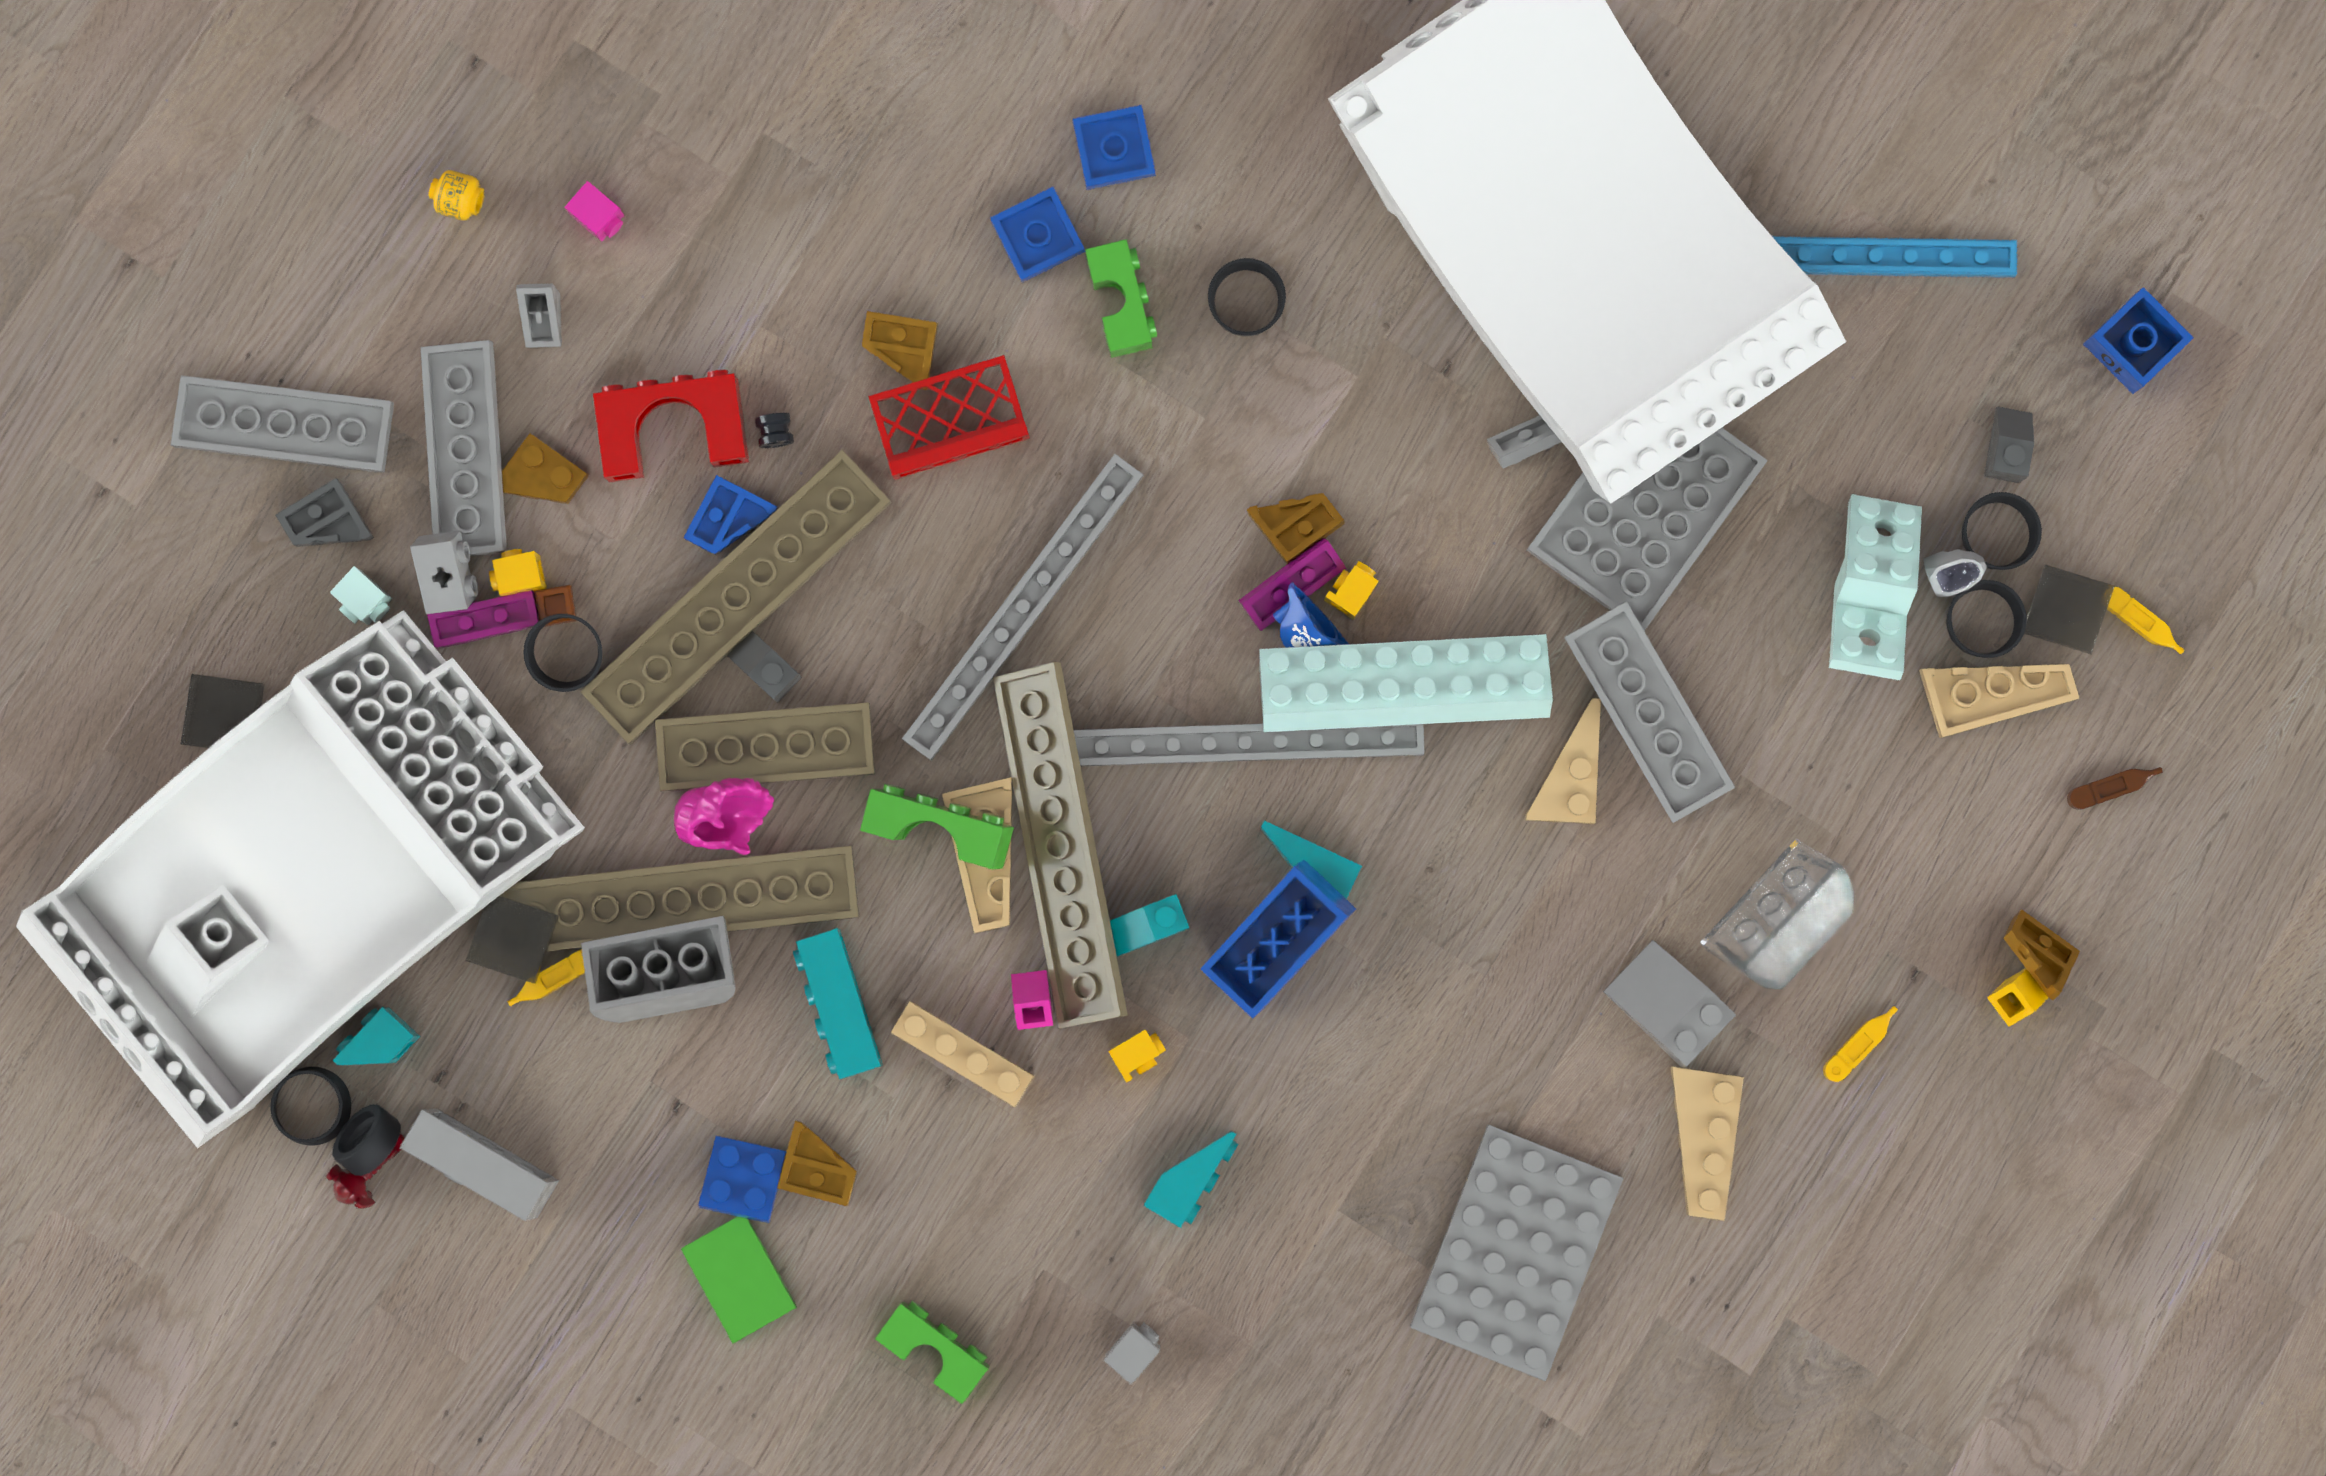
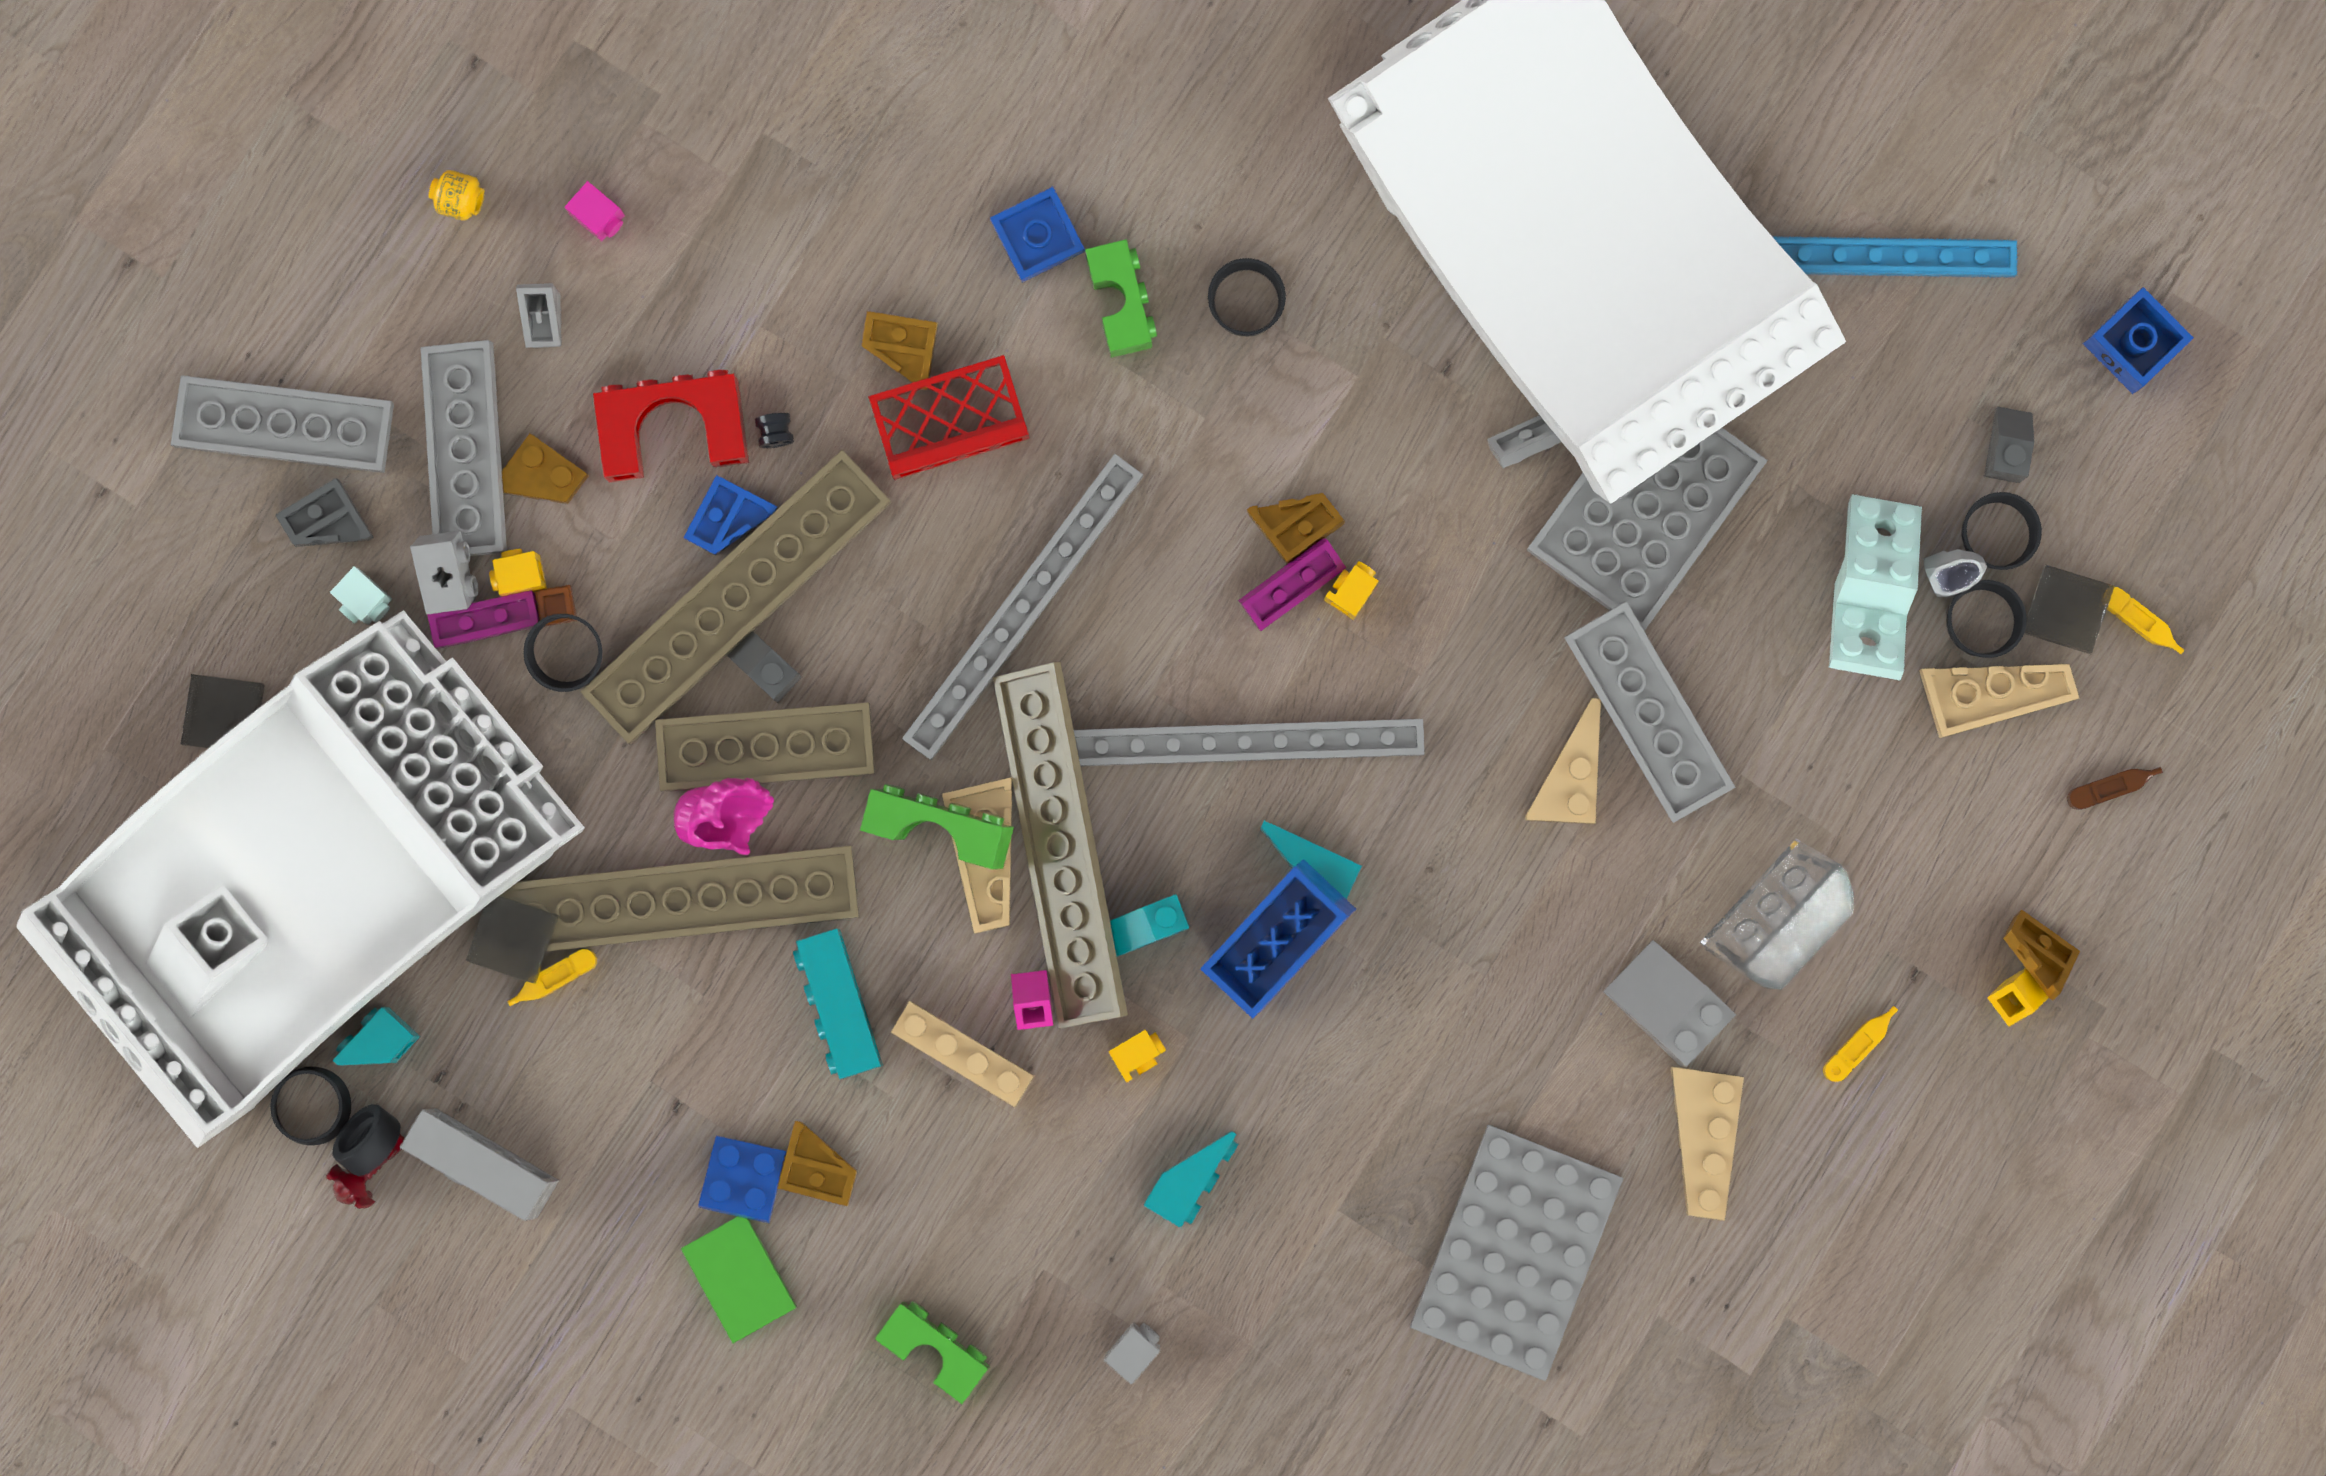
(659, 971): light grey windscreen -> none
(1114, 147): blue plate -> none
(1305, 623): blue hat -> none
(1405, 683): light aqua brick -> none

